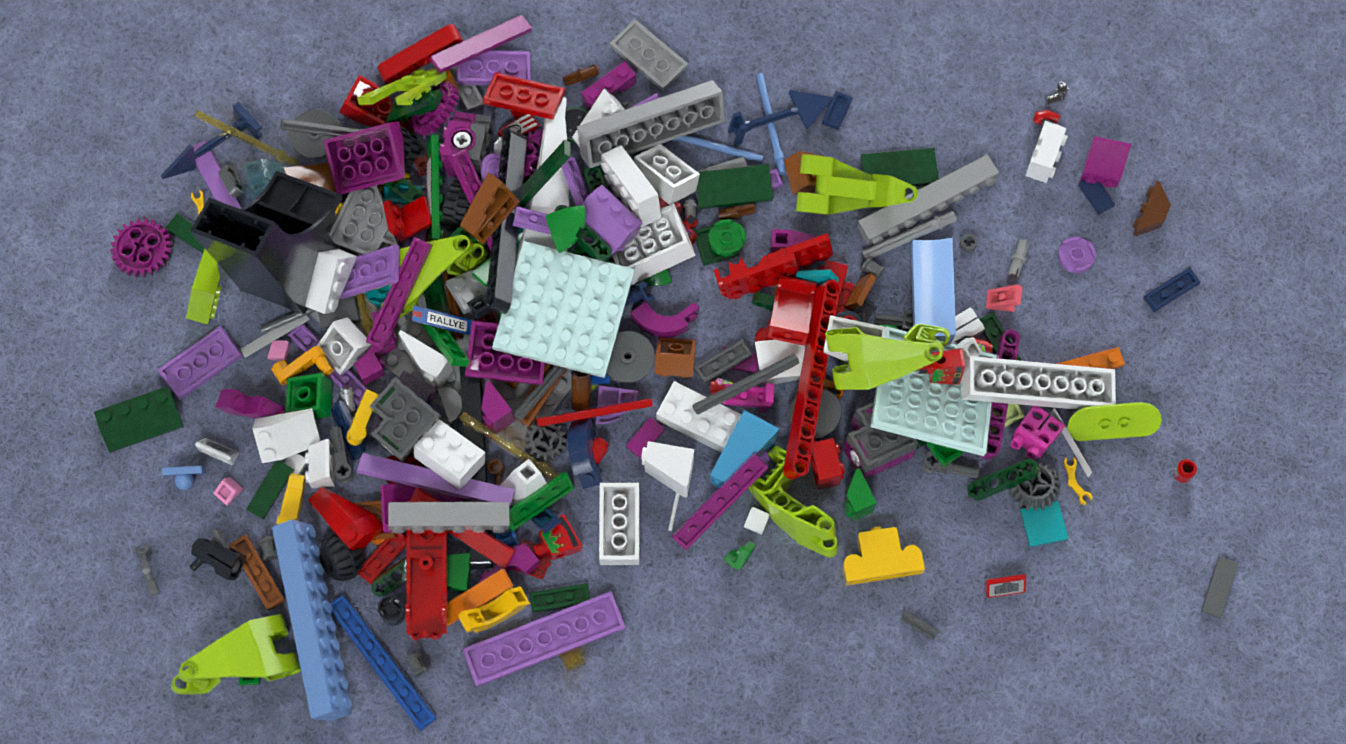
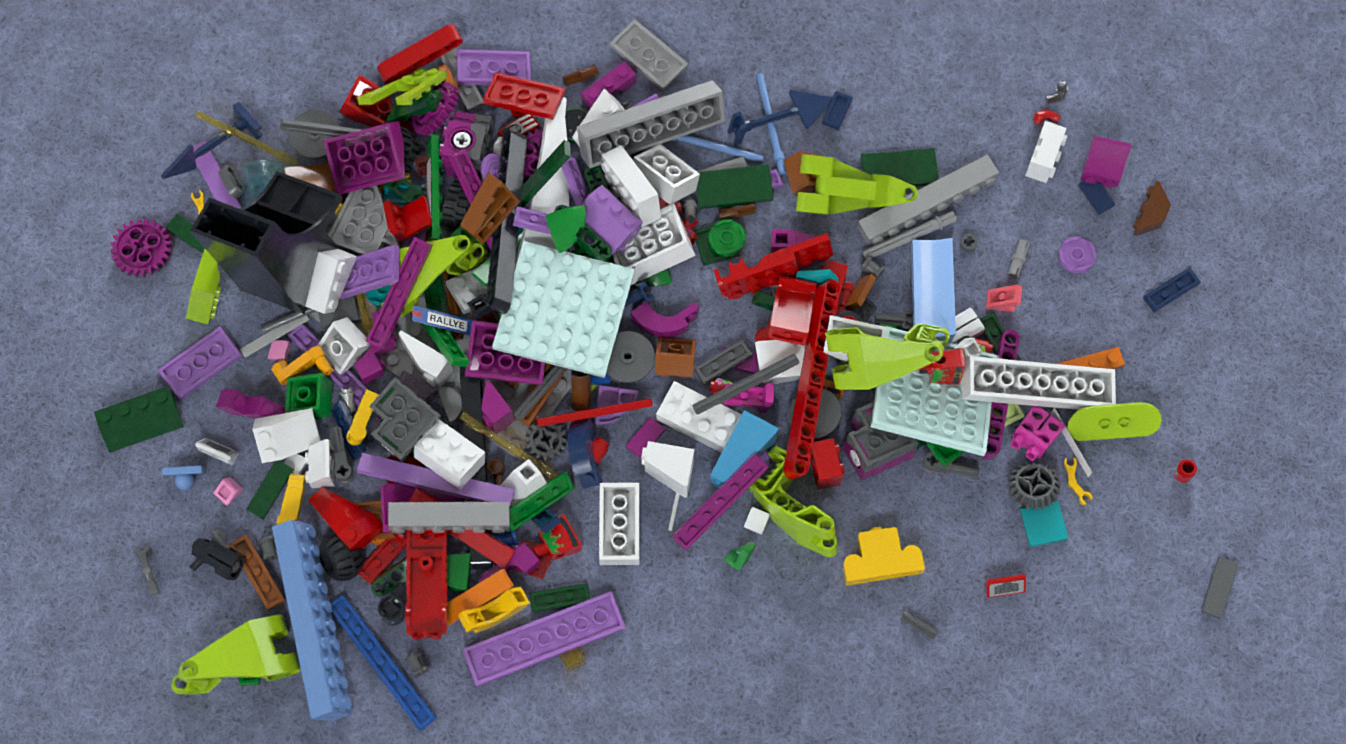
(480, 44): tile -> none
(859, 498): green slope -> none
(1002, 476): dark green beam -> none

